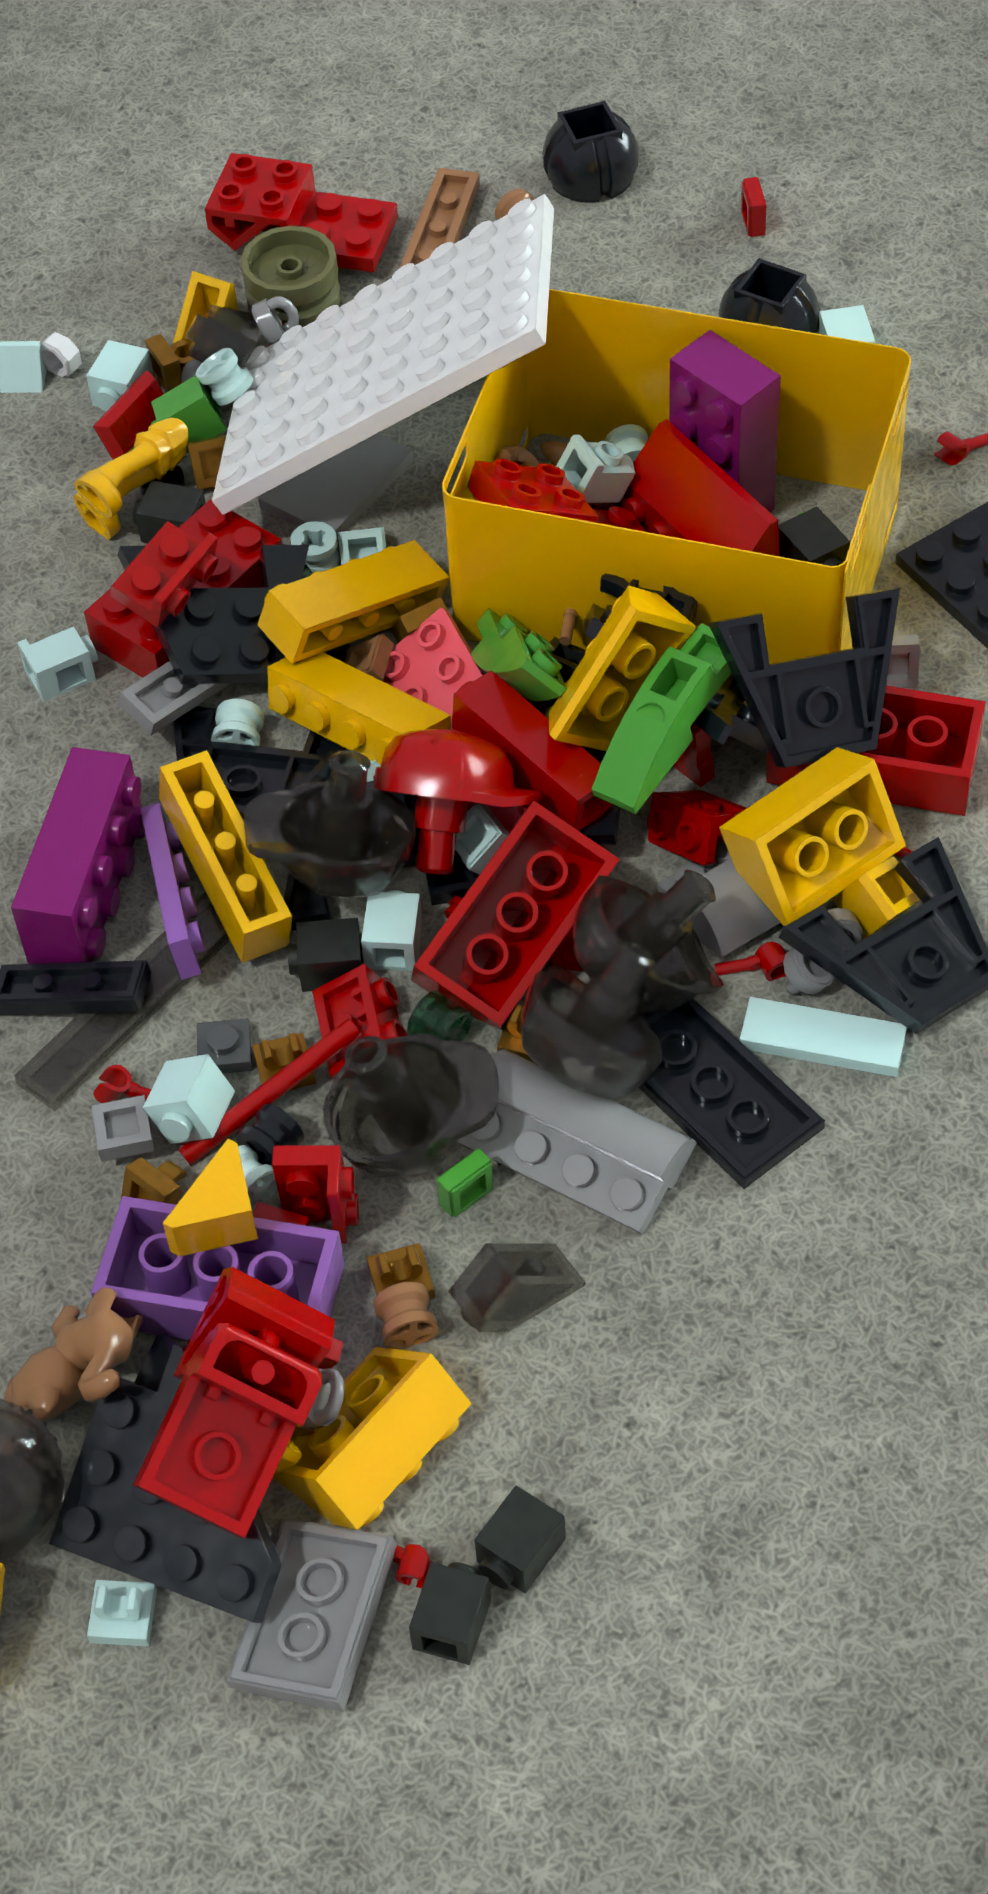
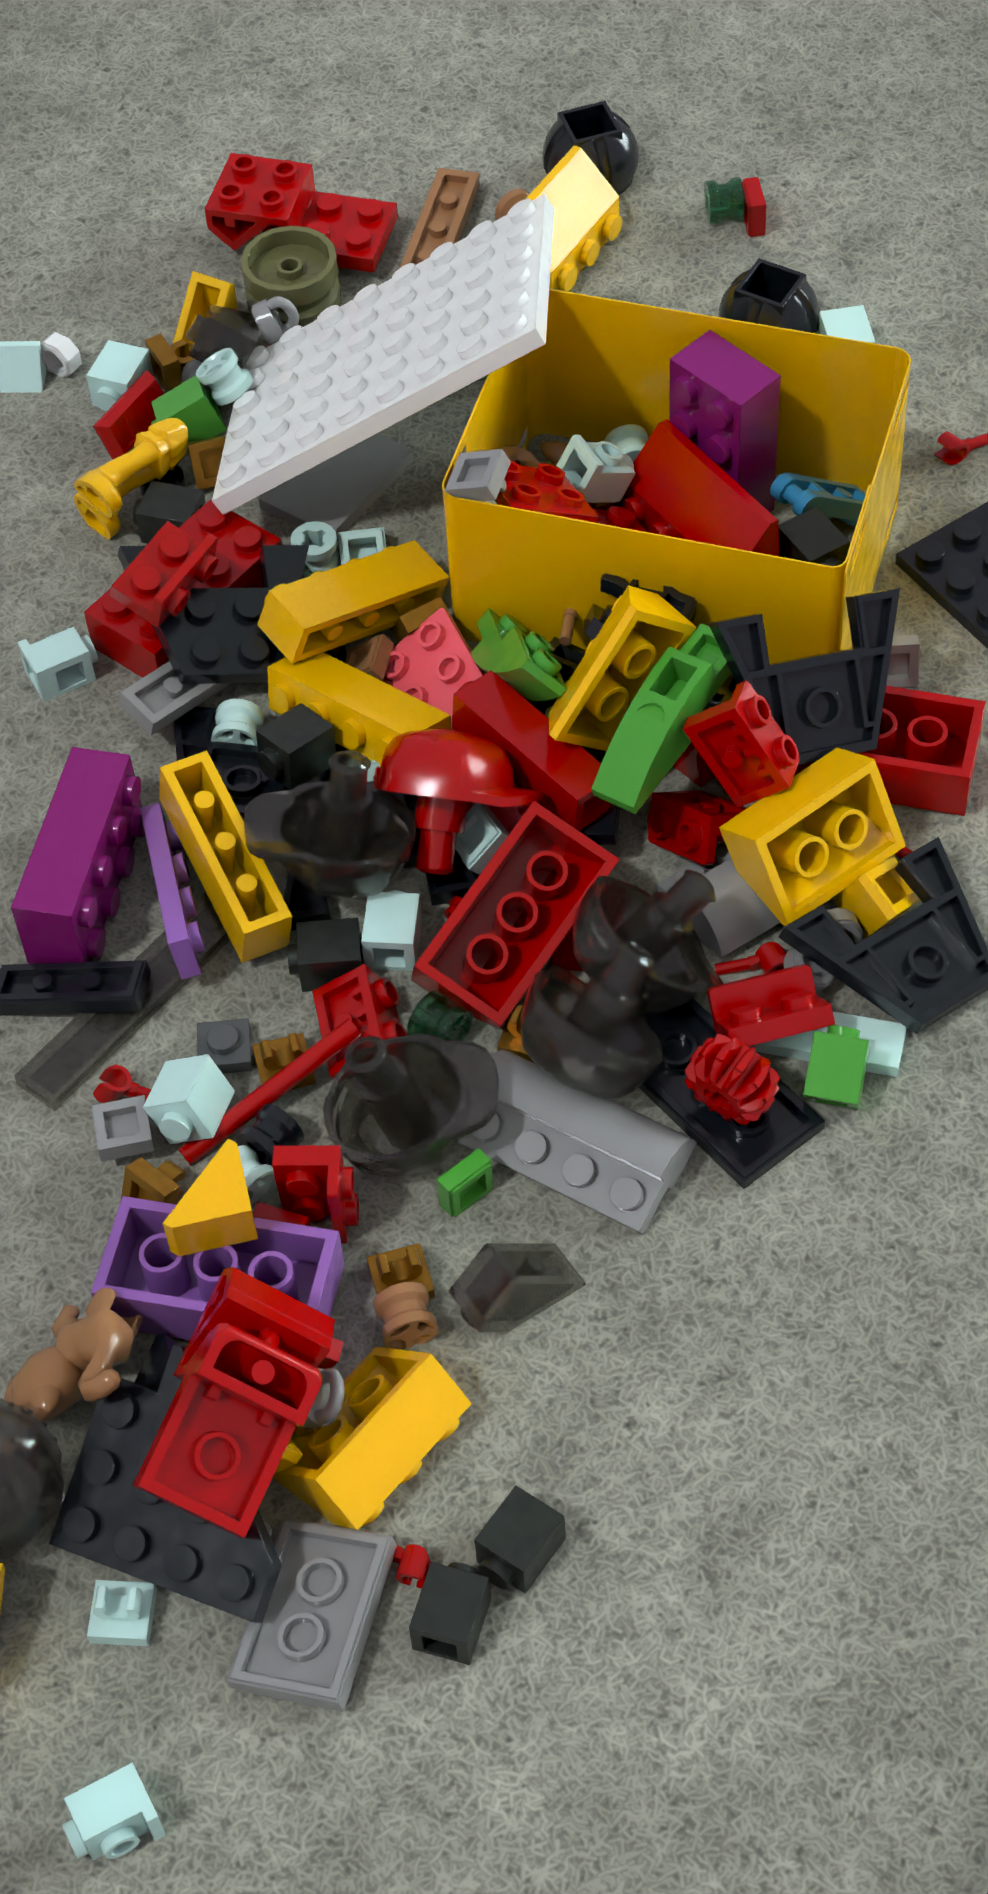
(111, 1816): none -> light aqua brick
(295, 746): none -> pearl dark grey brick
(479, 475): none -> light grey tile
(583, 215): none -> slope
(724, 200): none -> clear green wheel
(732, 1079): none -> red gear
(744, 746): none -> red bracket
(769, 1006): none -> red bracket
(831, 497): none -> dark azure plate
(837, 1067): none -> bright green brick

